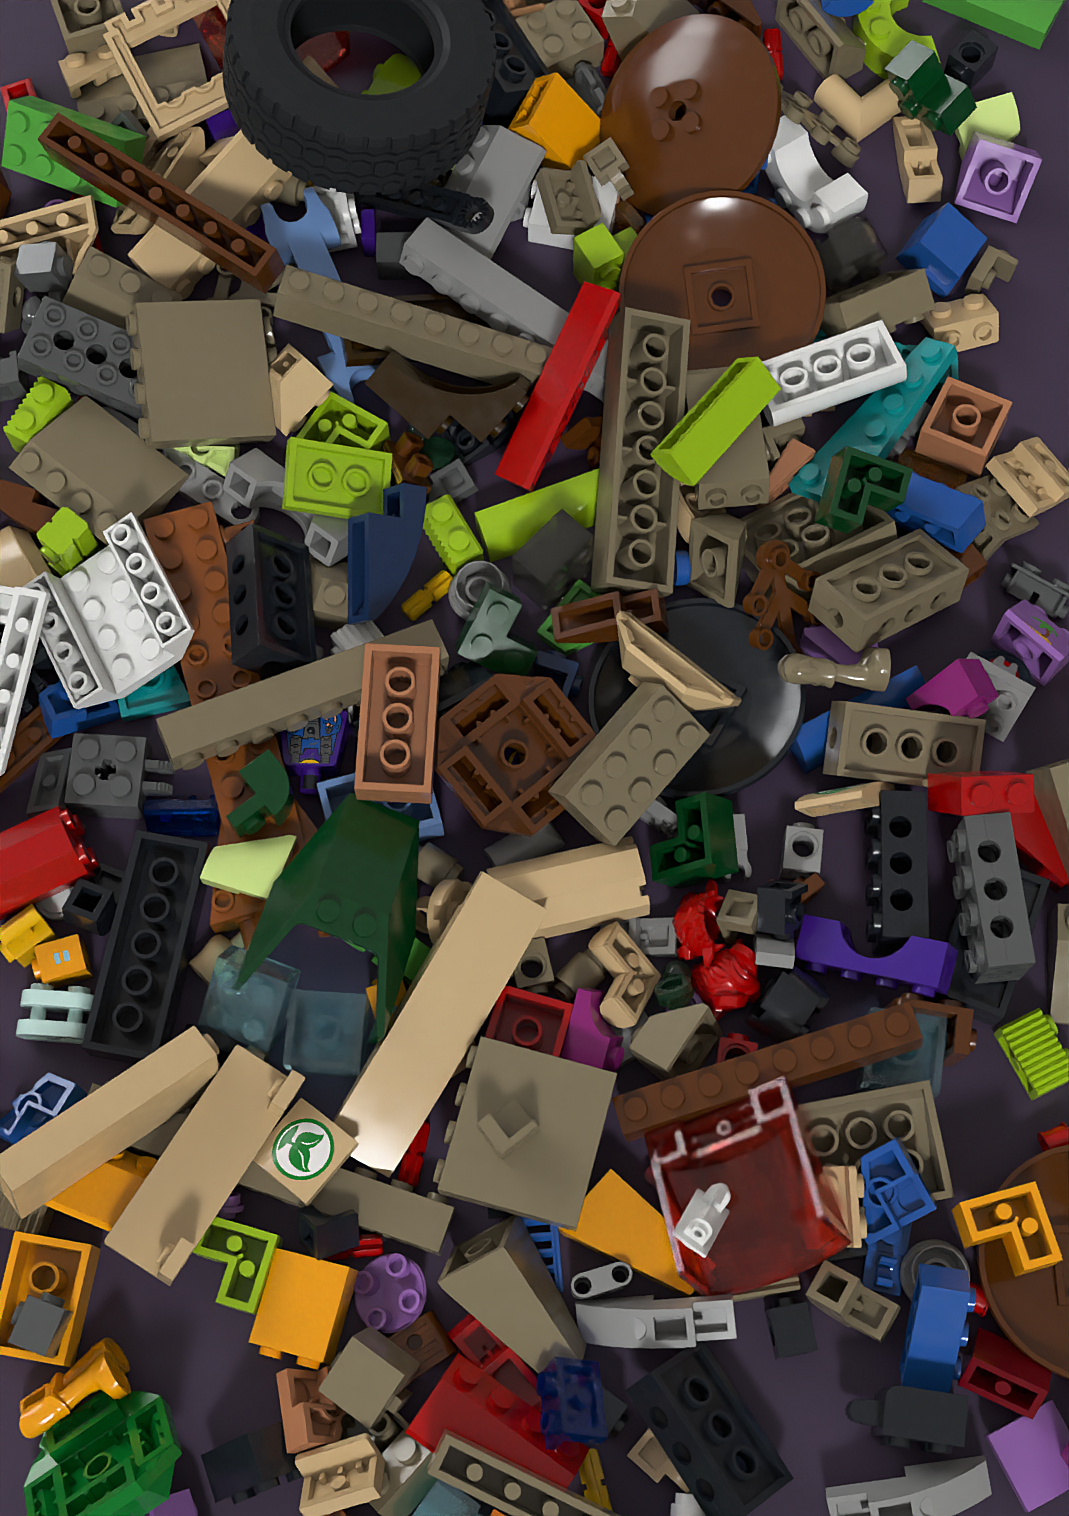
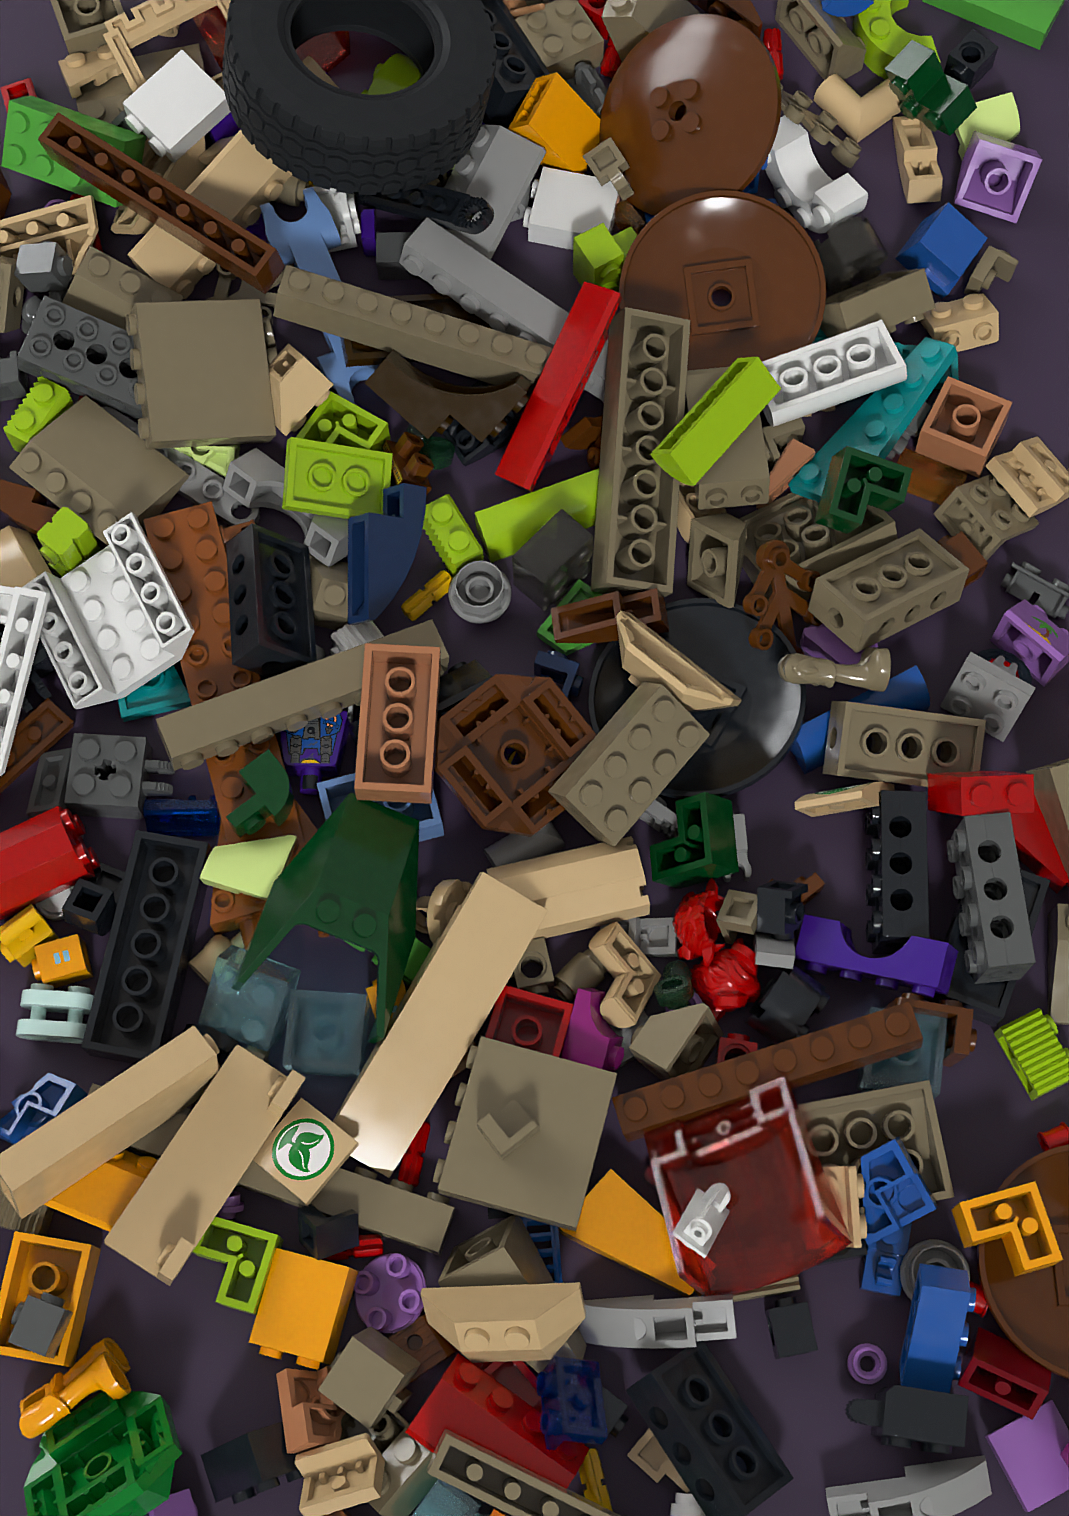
(64, 719): blue slope -> none
(176, 107): none -> white brick
(437, 865): dark tan brick -> none
(452, 480): dark grey plate -> none
(487, 634): dark green brick -> none
(506, 1320): none -> tan wedge
(569, 199): dark tan bracket -> none
(601, 1280): light grey piece -> none
(682, 568): blue tile -> none
(791, 864): light grey brick -> none
(851, 1303): dark tan brick -> none
(878, 1358): none -> medium lavender plate
(940, 512): blue brick -> none
(960, 688): magenta arch -> none

